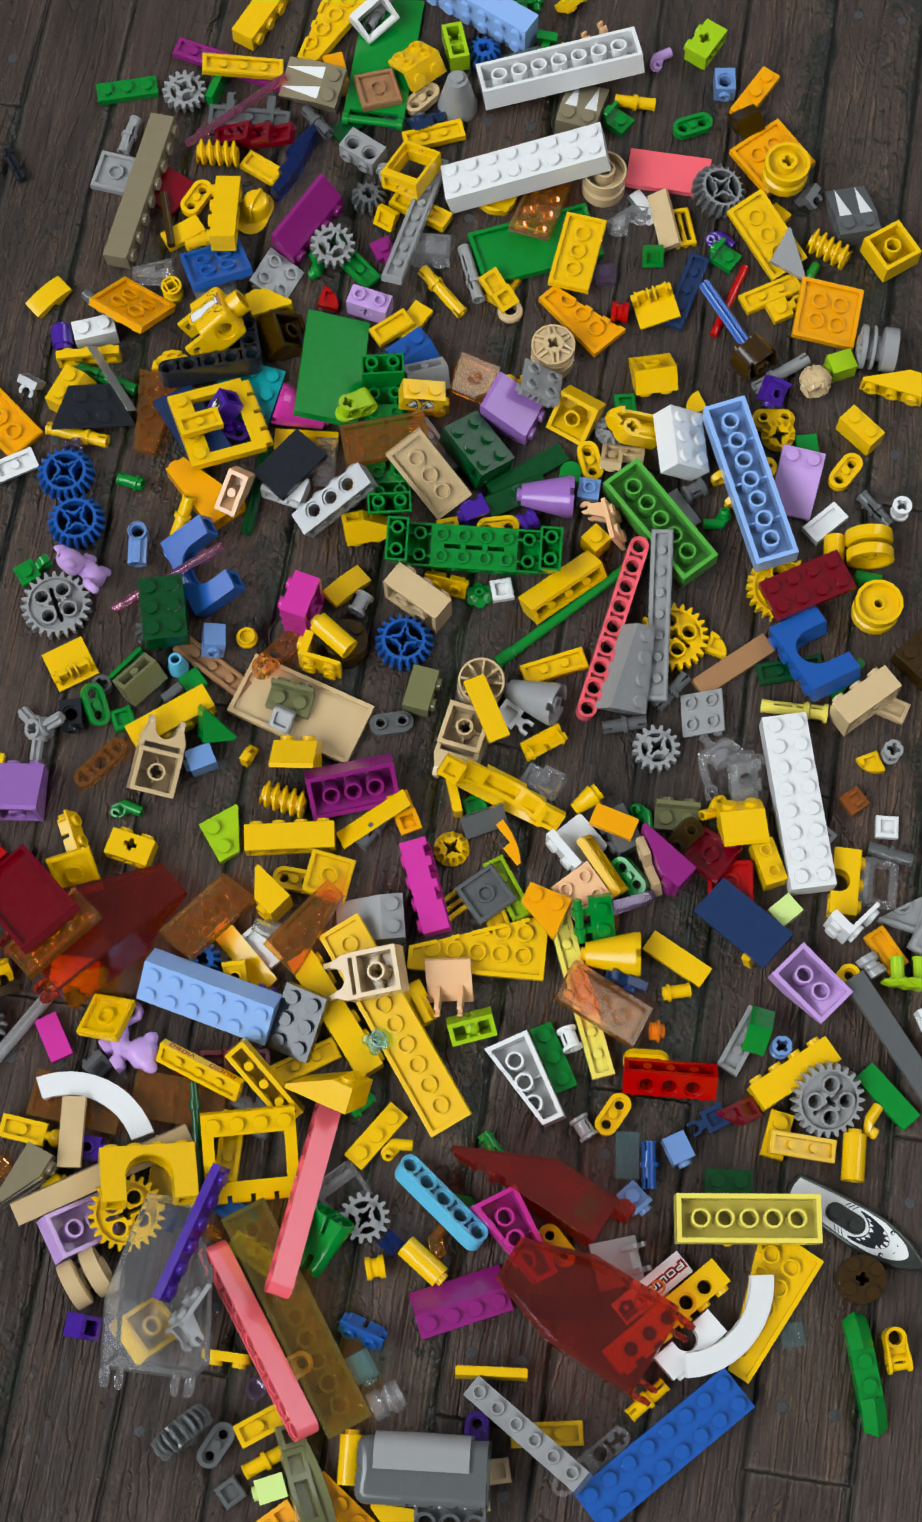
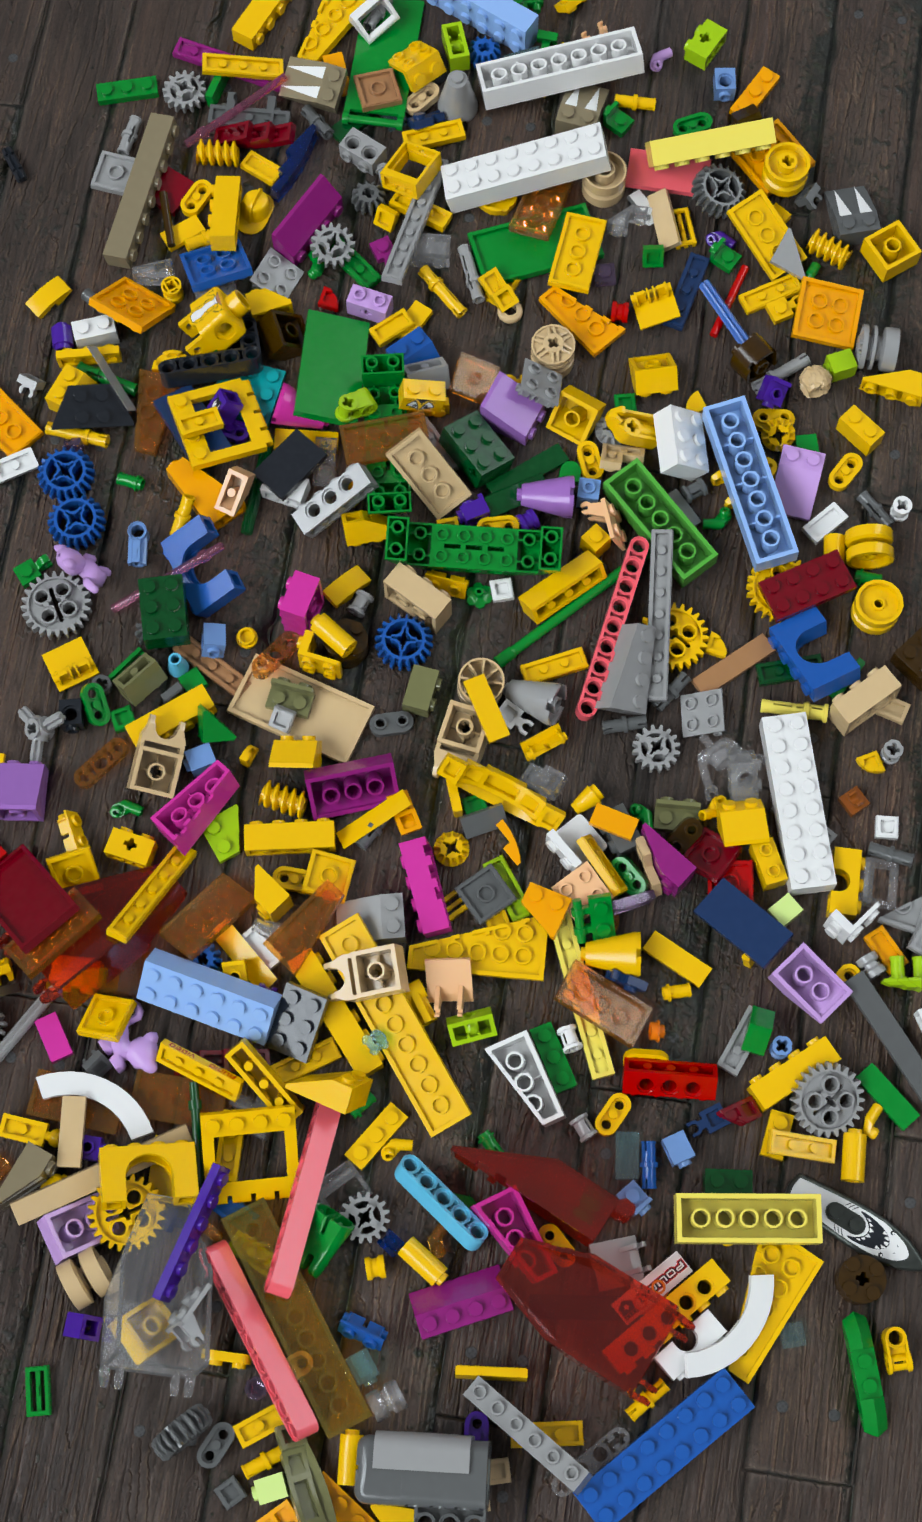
(47, 1383): none -> green tile
(150, 894): none -> yellow tile
(195, 806): none -> dark pink wedge
(710, 142): none -> light yellow brick

